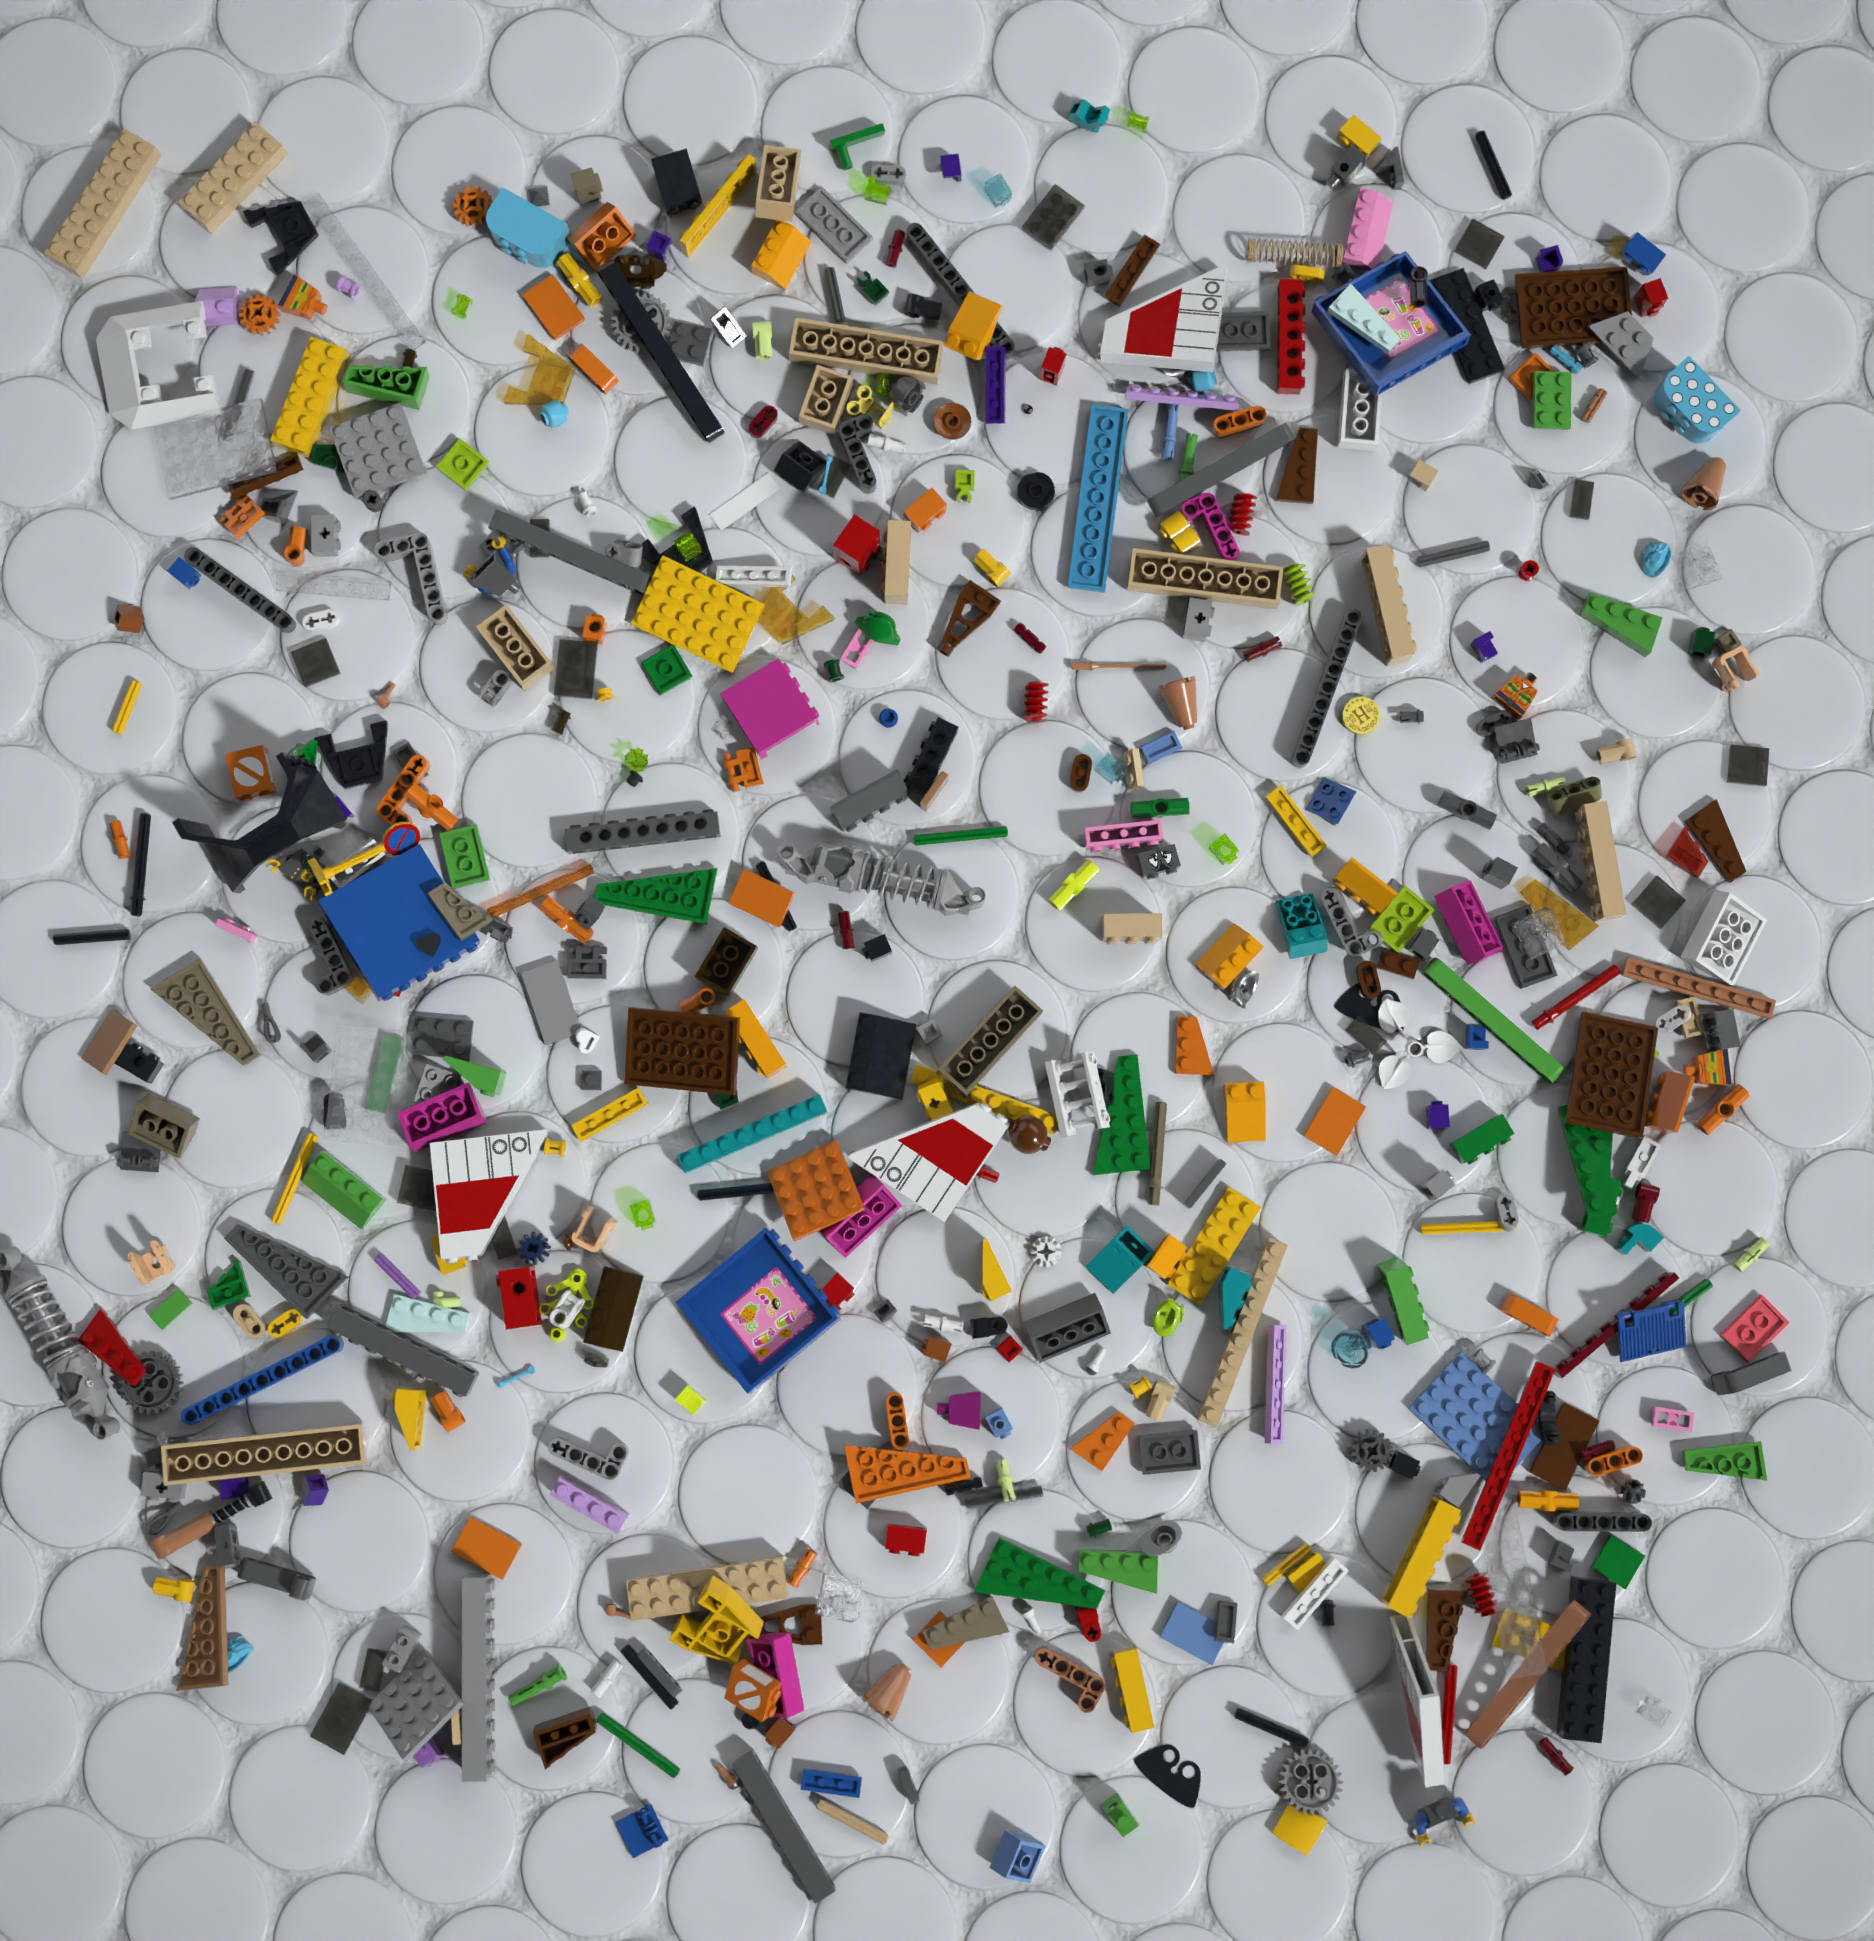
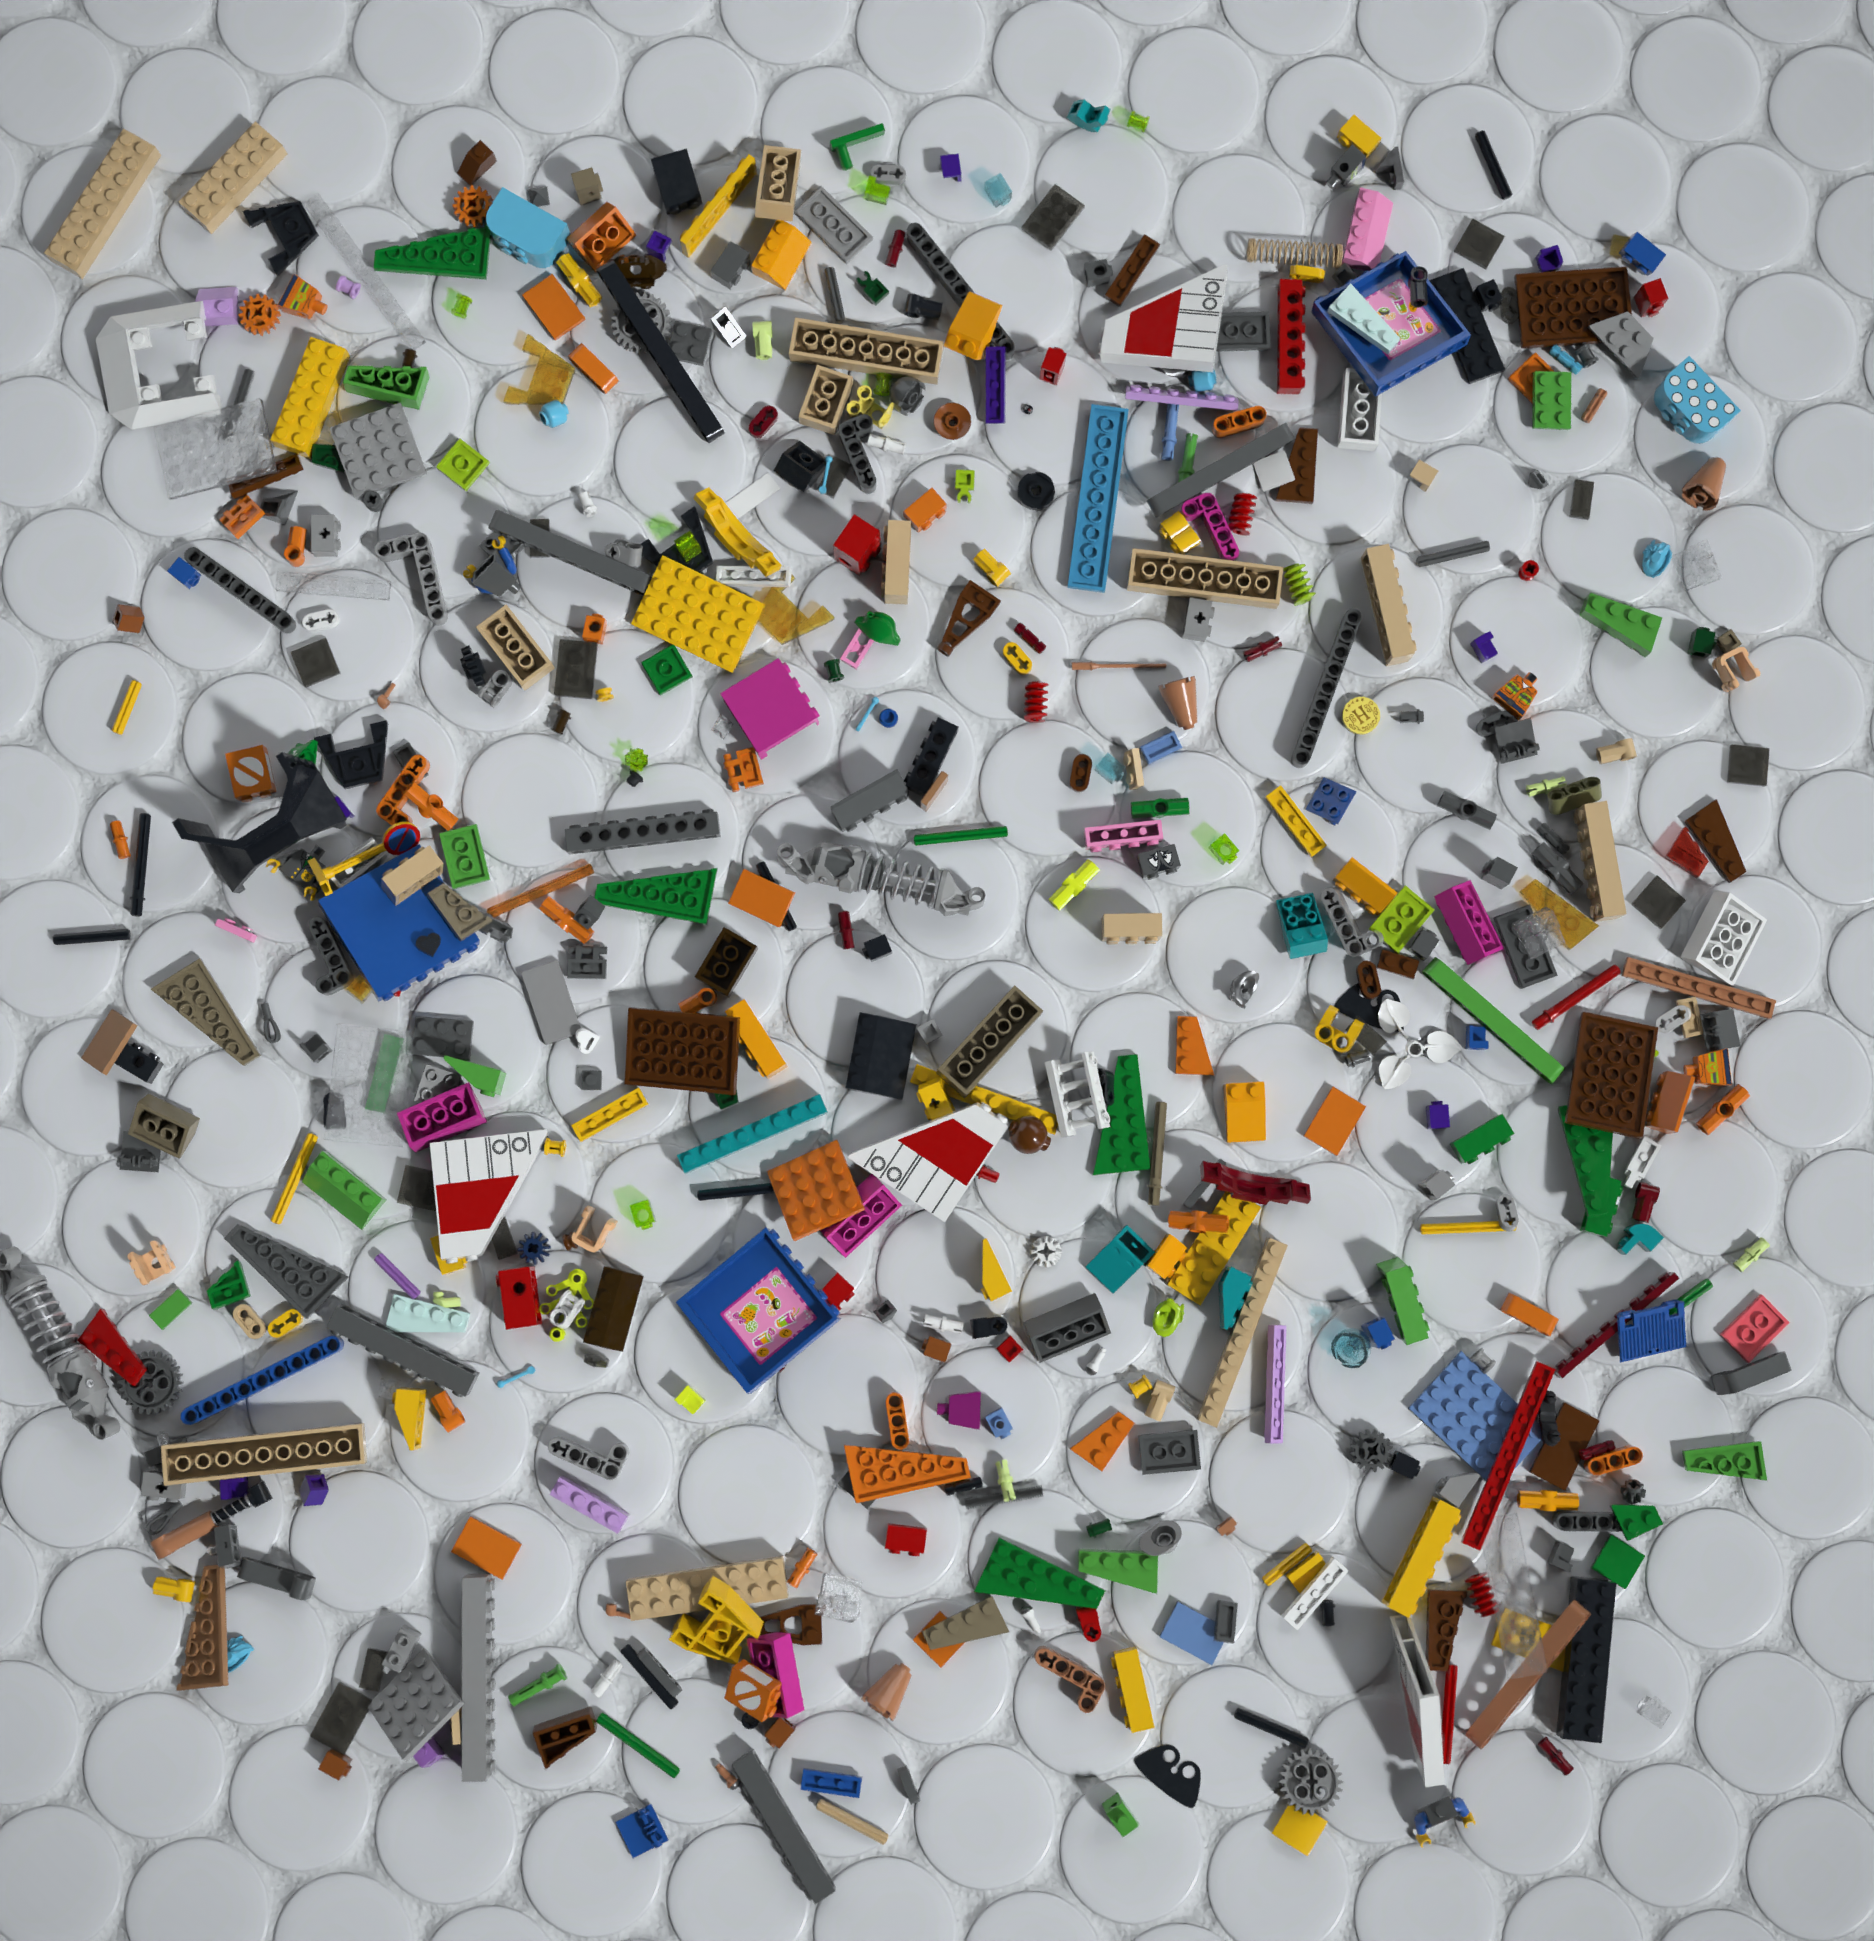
(335, 1764): none -> dark orange brick
(411, 874): none -> tan brick
(444, 255): none -> green wing
(473, 665): none -> black gear
(476, 163): none -> reddish brown slope
(730, 265): none -> dark grey brick
(734, 534): none -> yellow piece
(875, 700): none -> medium azure hinge
(1014, 661): none -> yellow beam
(1017, 1857): medium blue slope -> none
(1198, 1221): none -> orange piece
(1226, 1526): none -> nougat plate
(1229, 956): light orange slope -> none
(1254, 1187): none -> dark red piece
(1274, 471): none -> white sticker
(1336, 1034): none -> yellow piece
(1636, 1519): none -> green wing
(1672, 1419): bright pink piece -> none

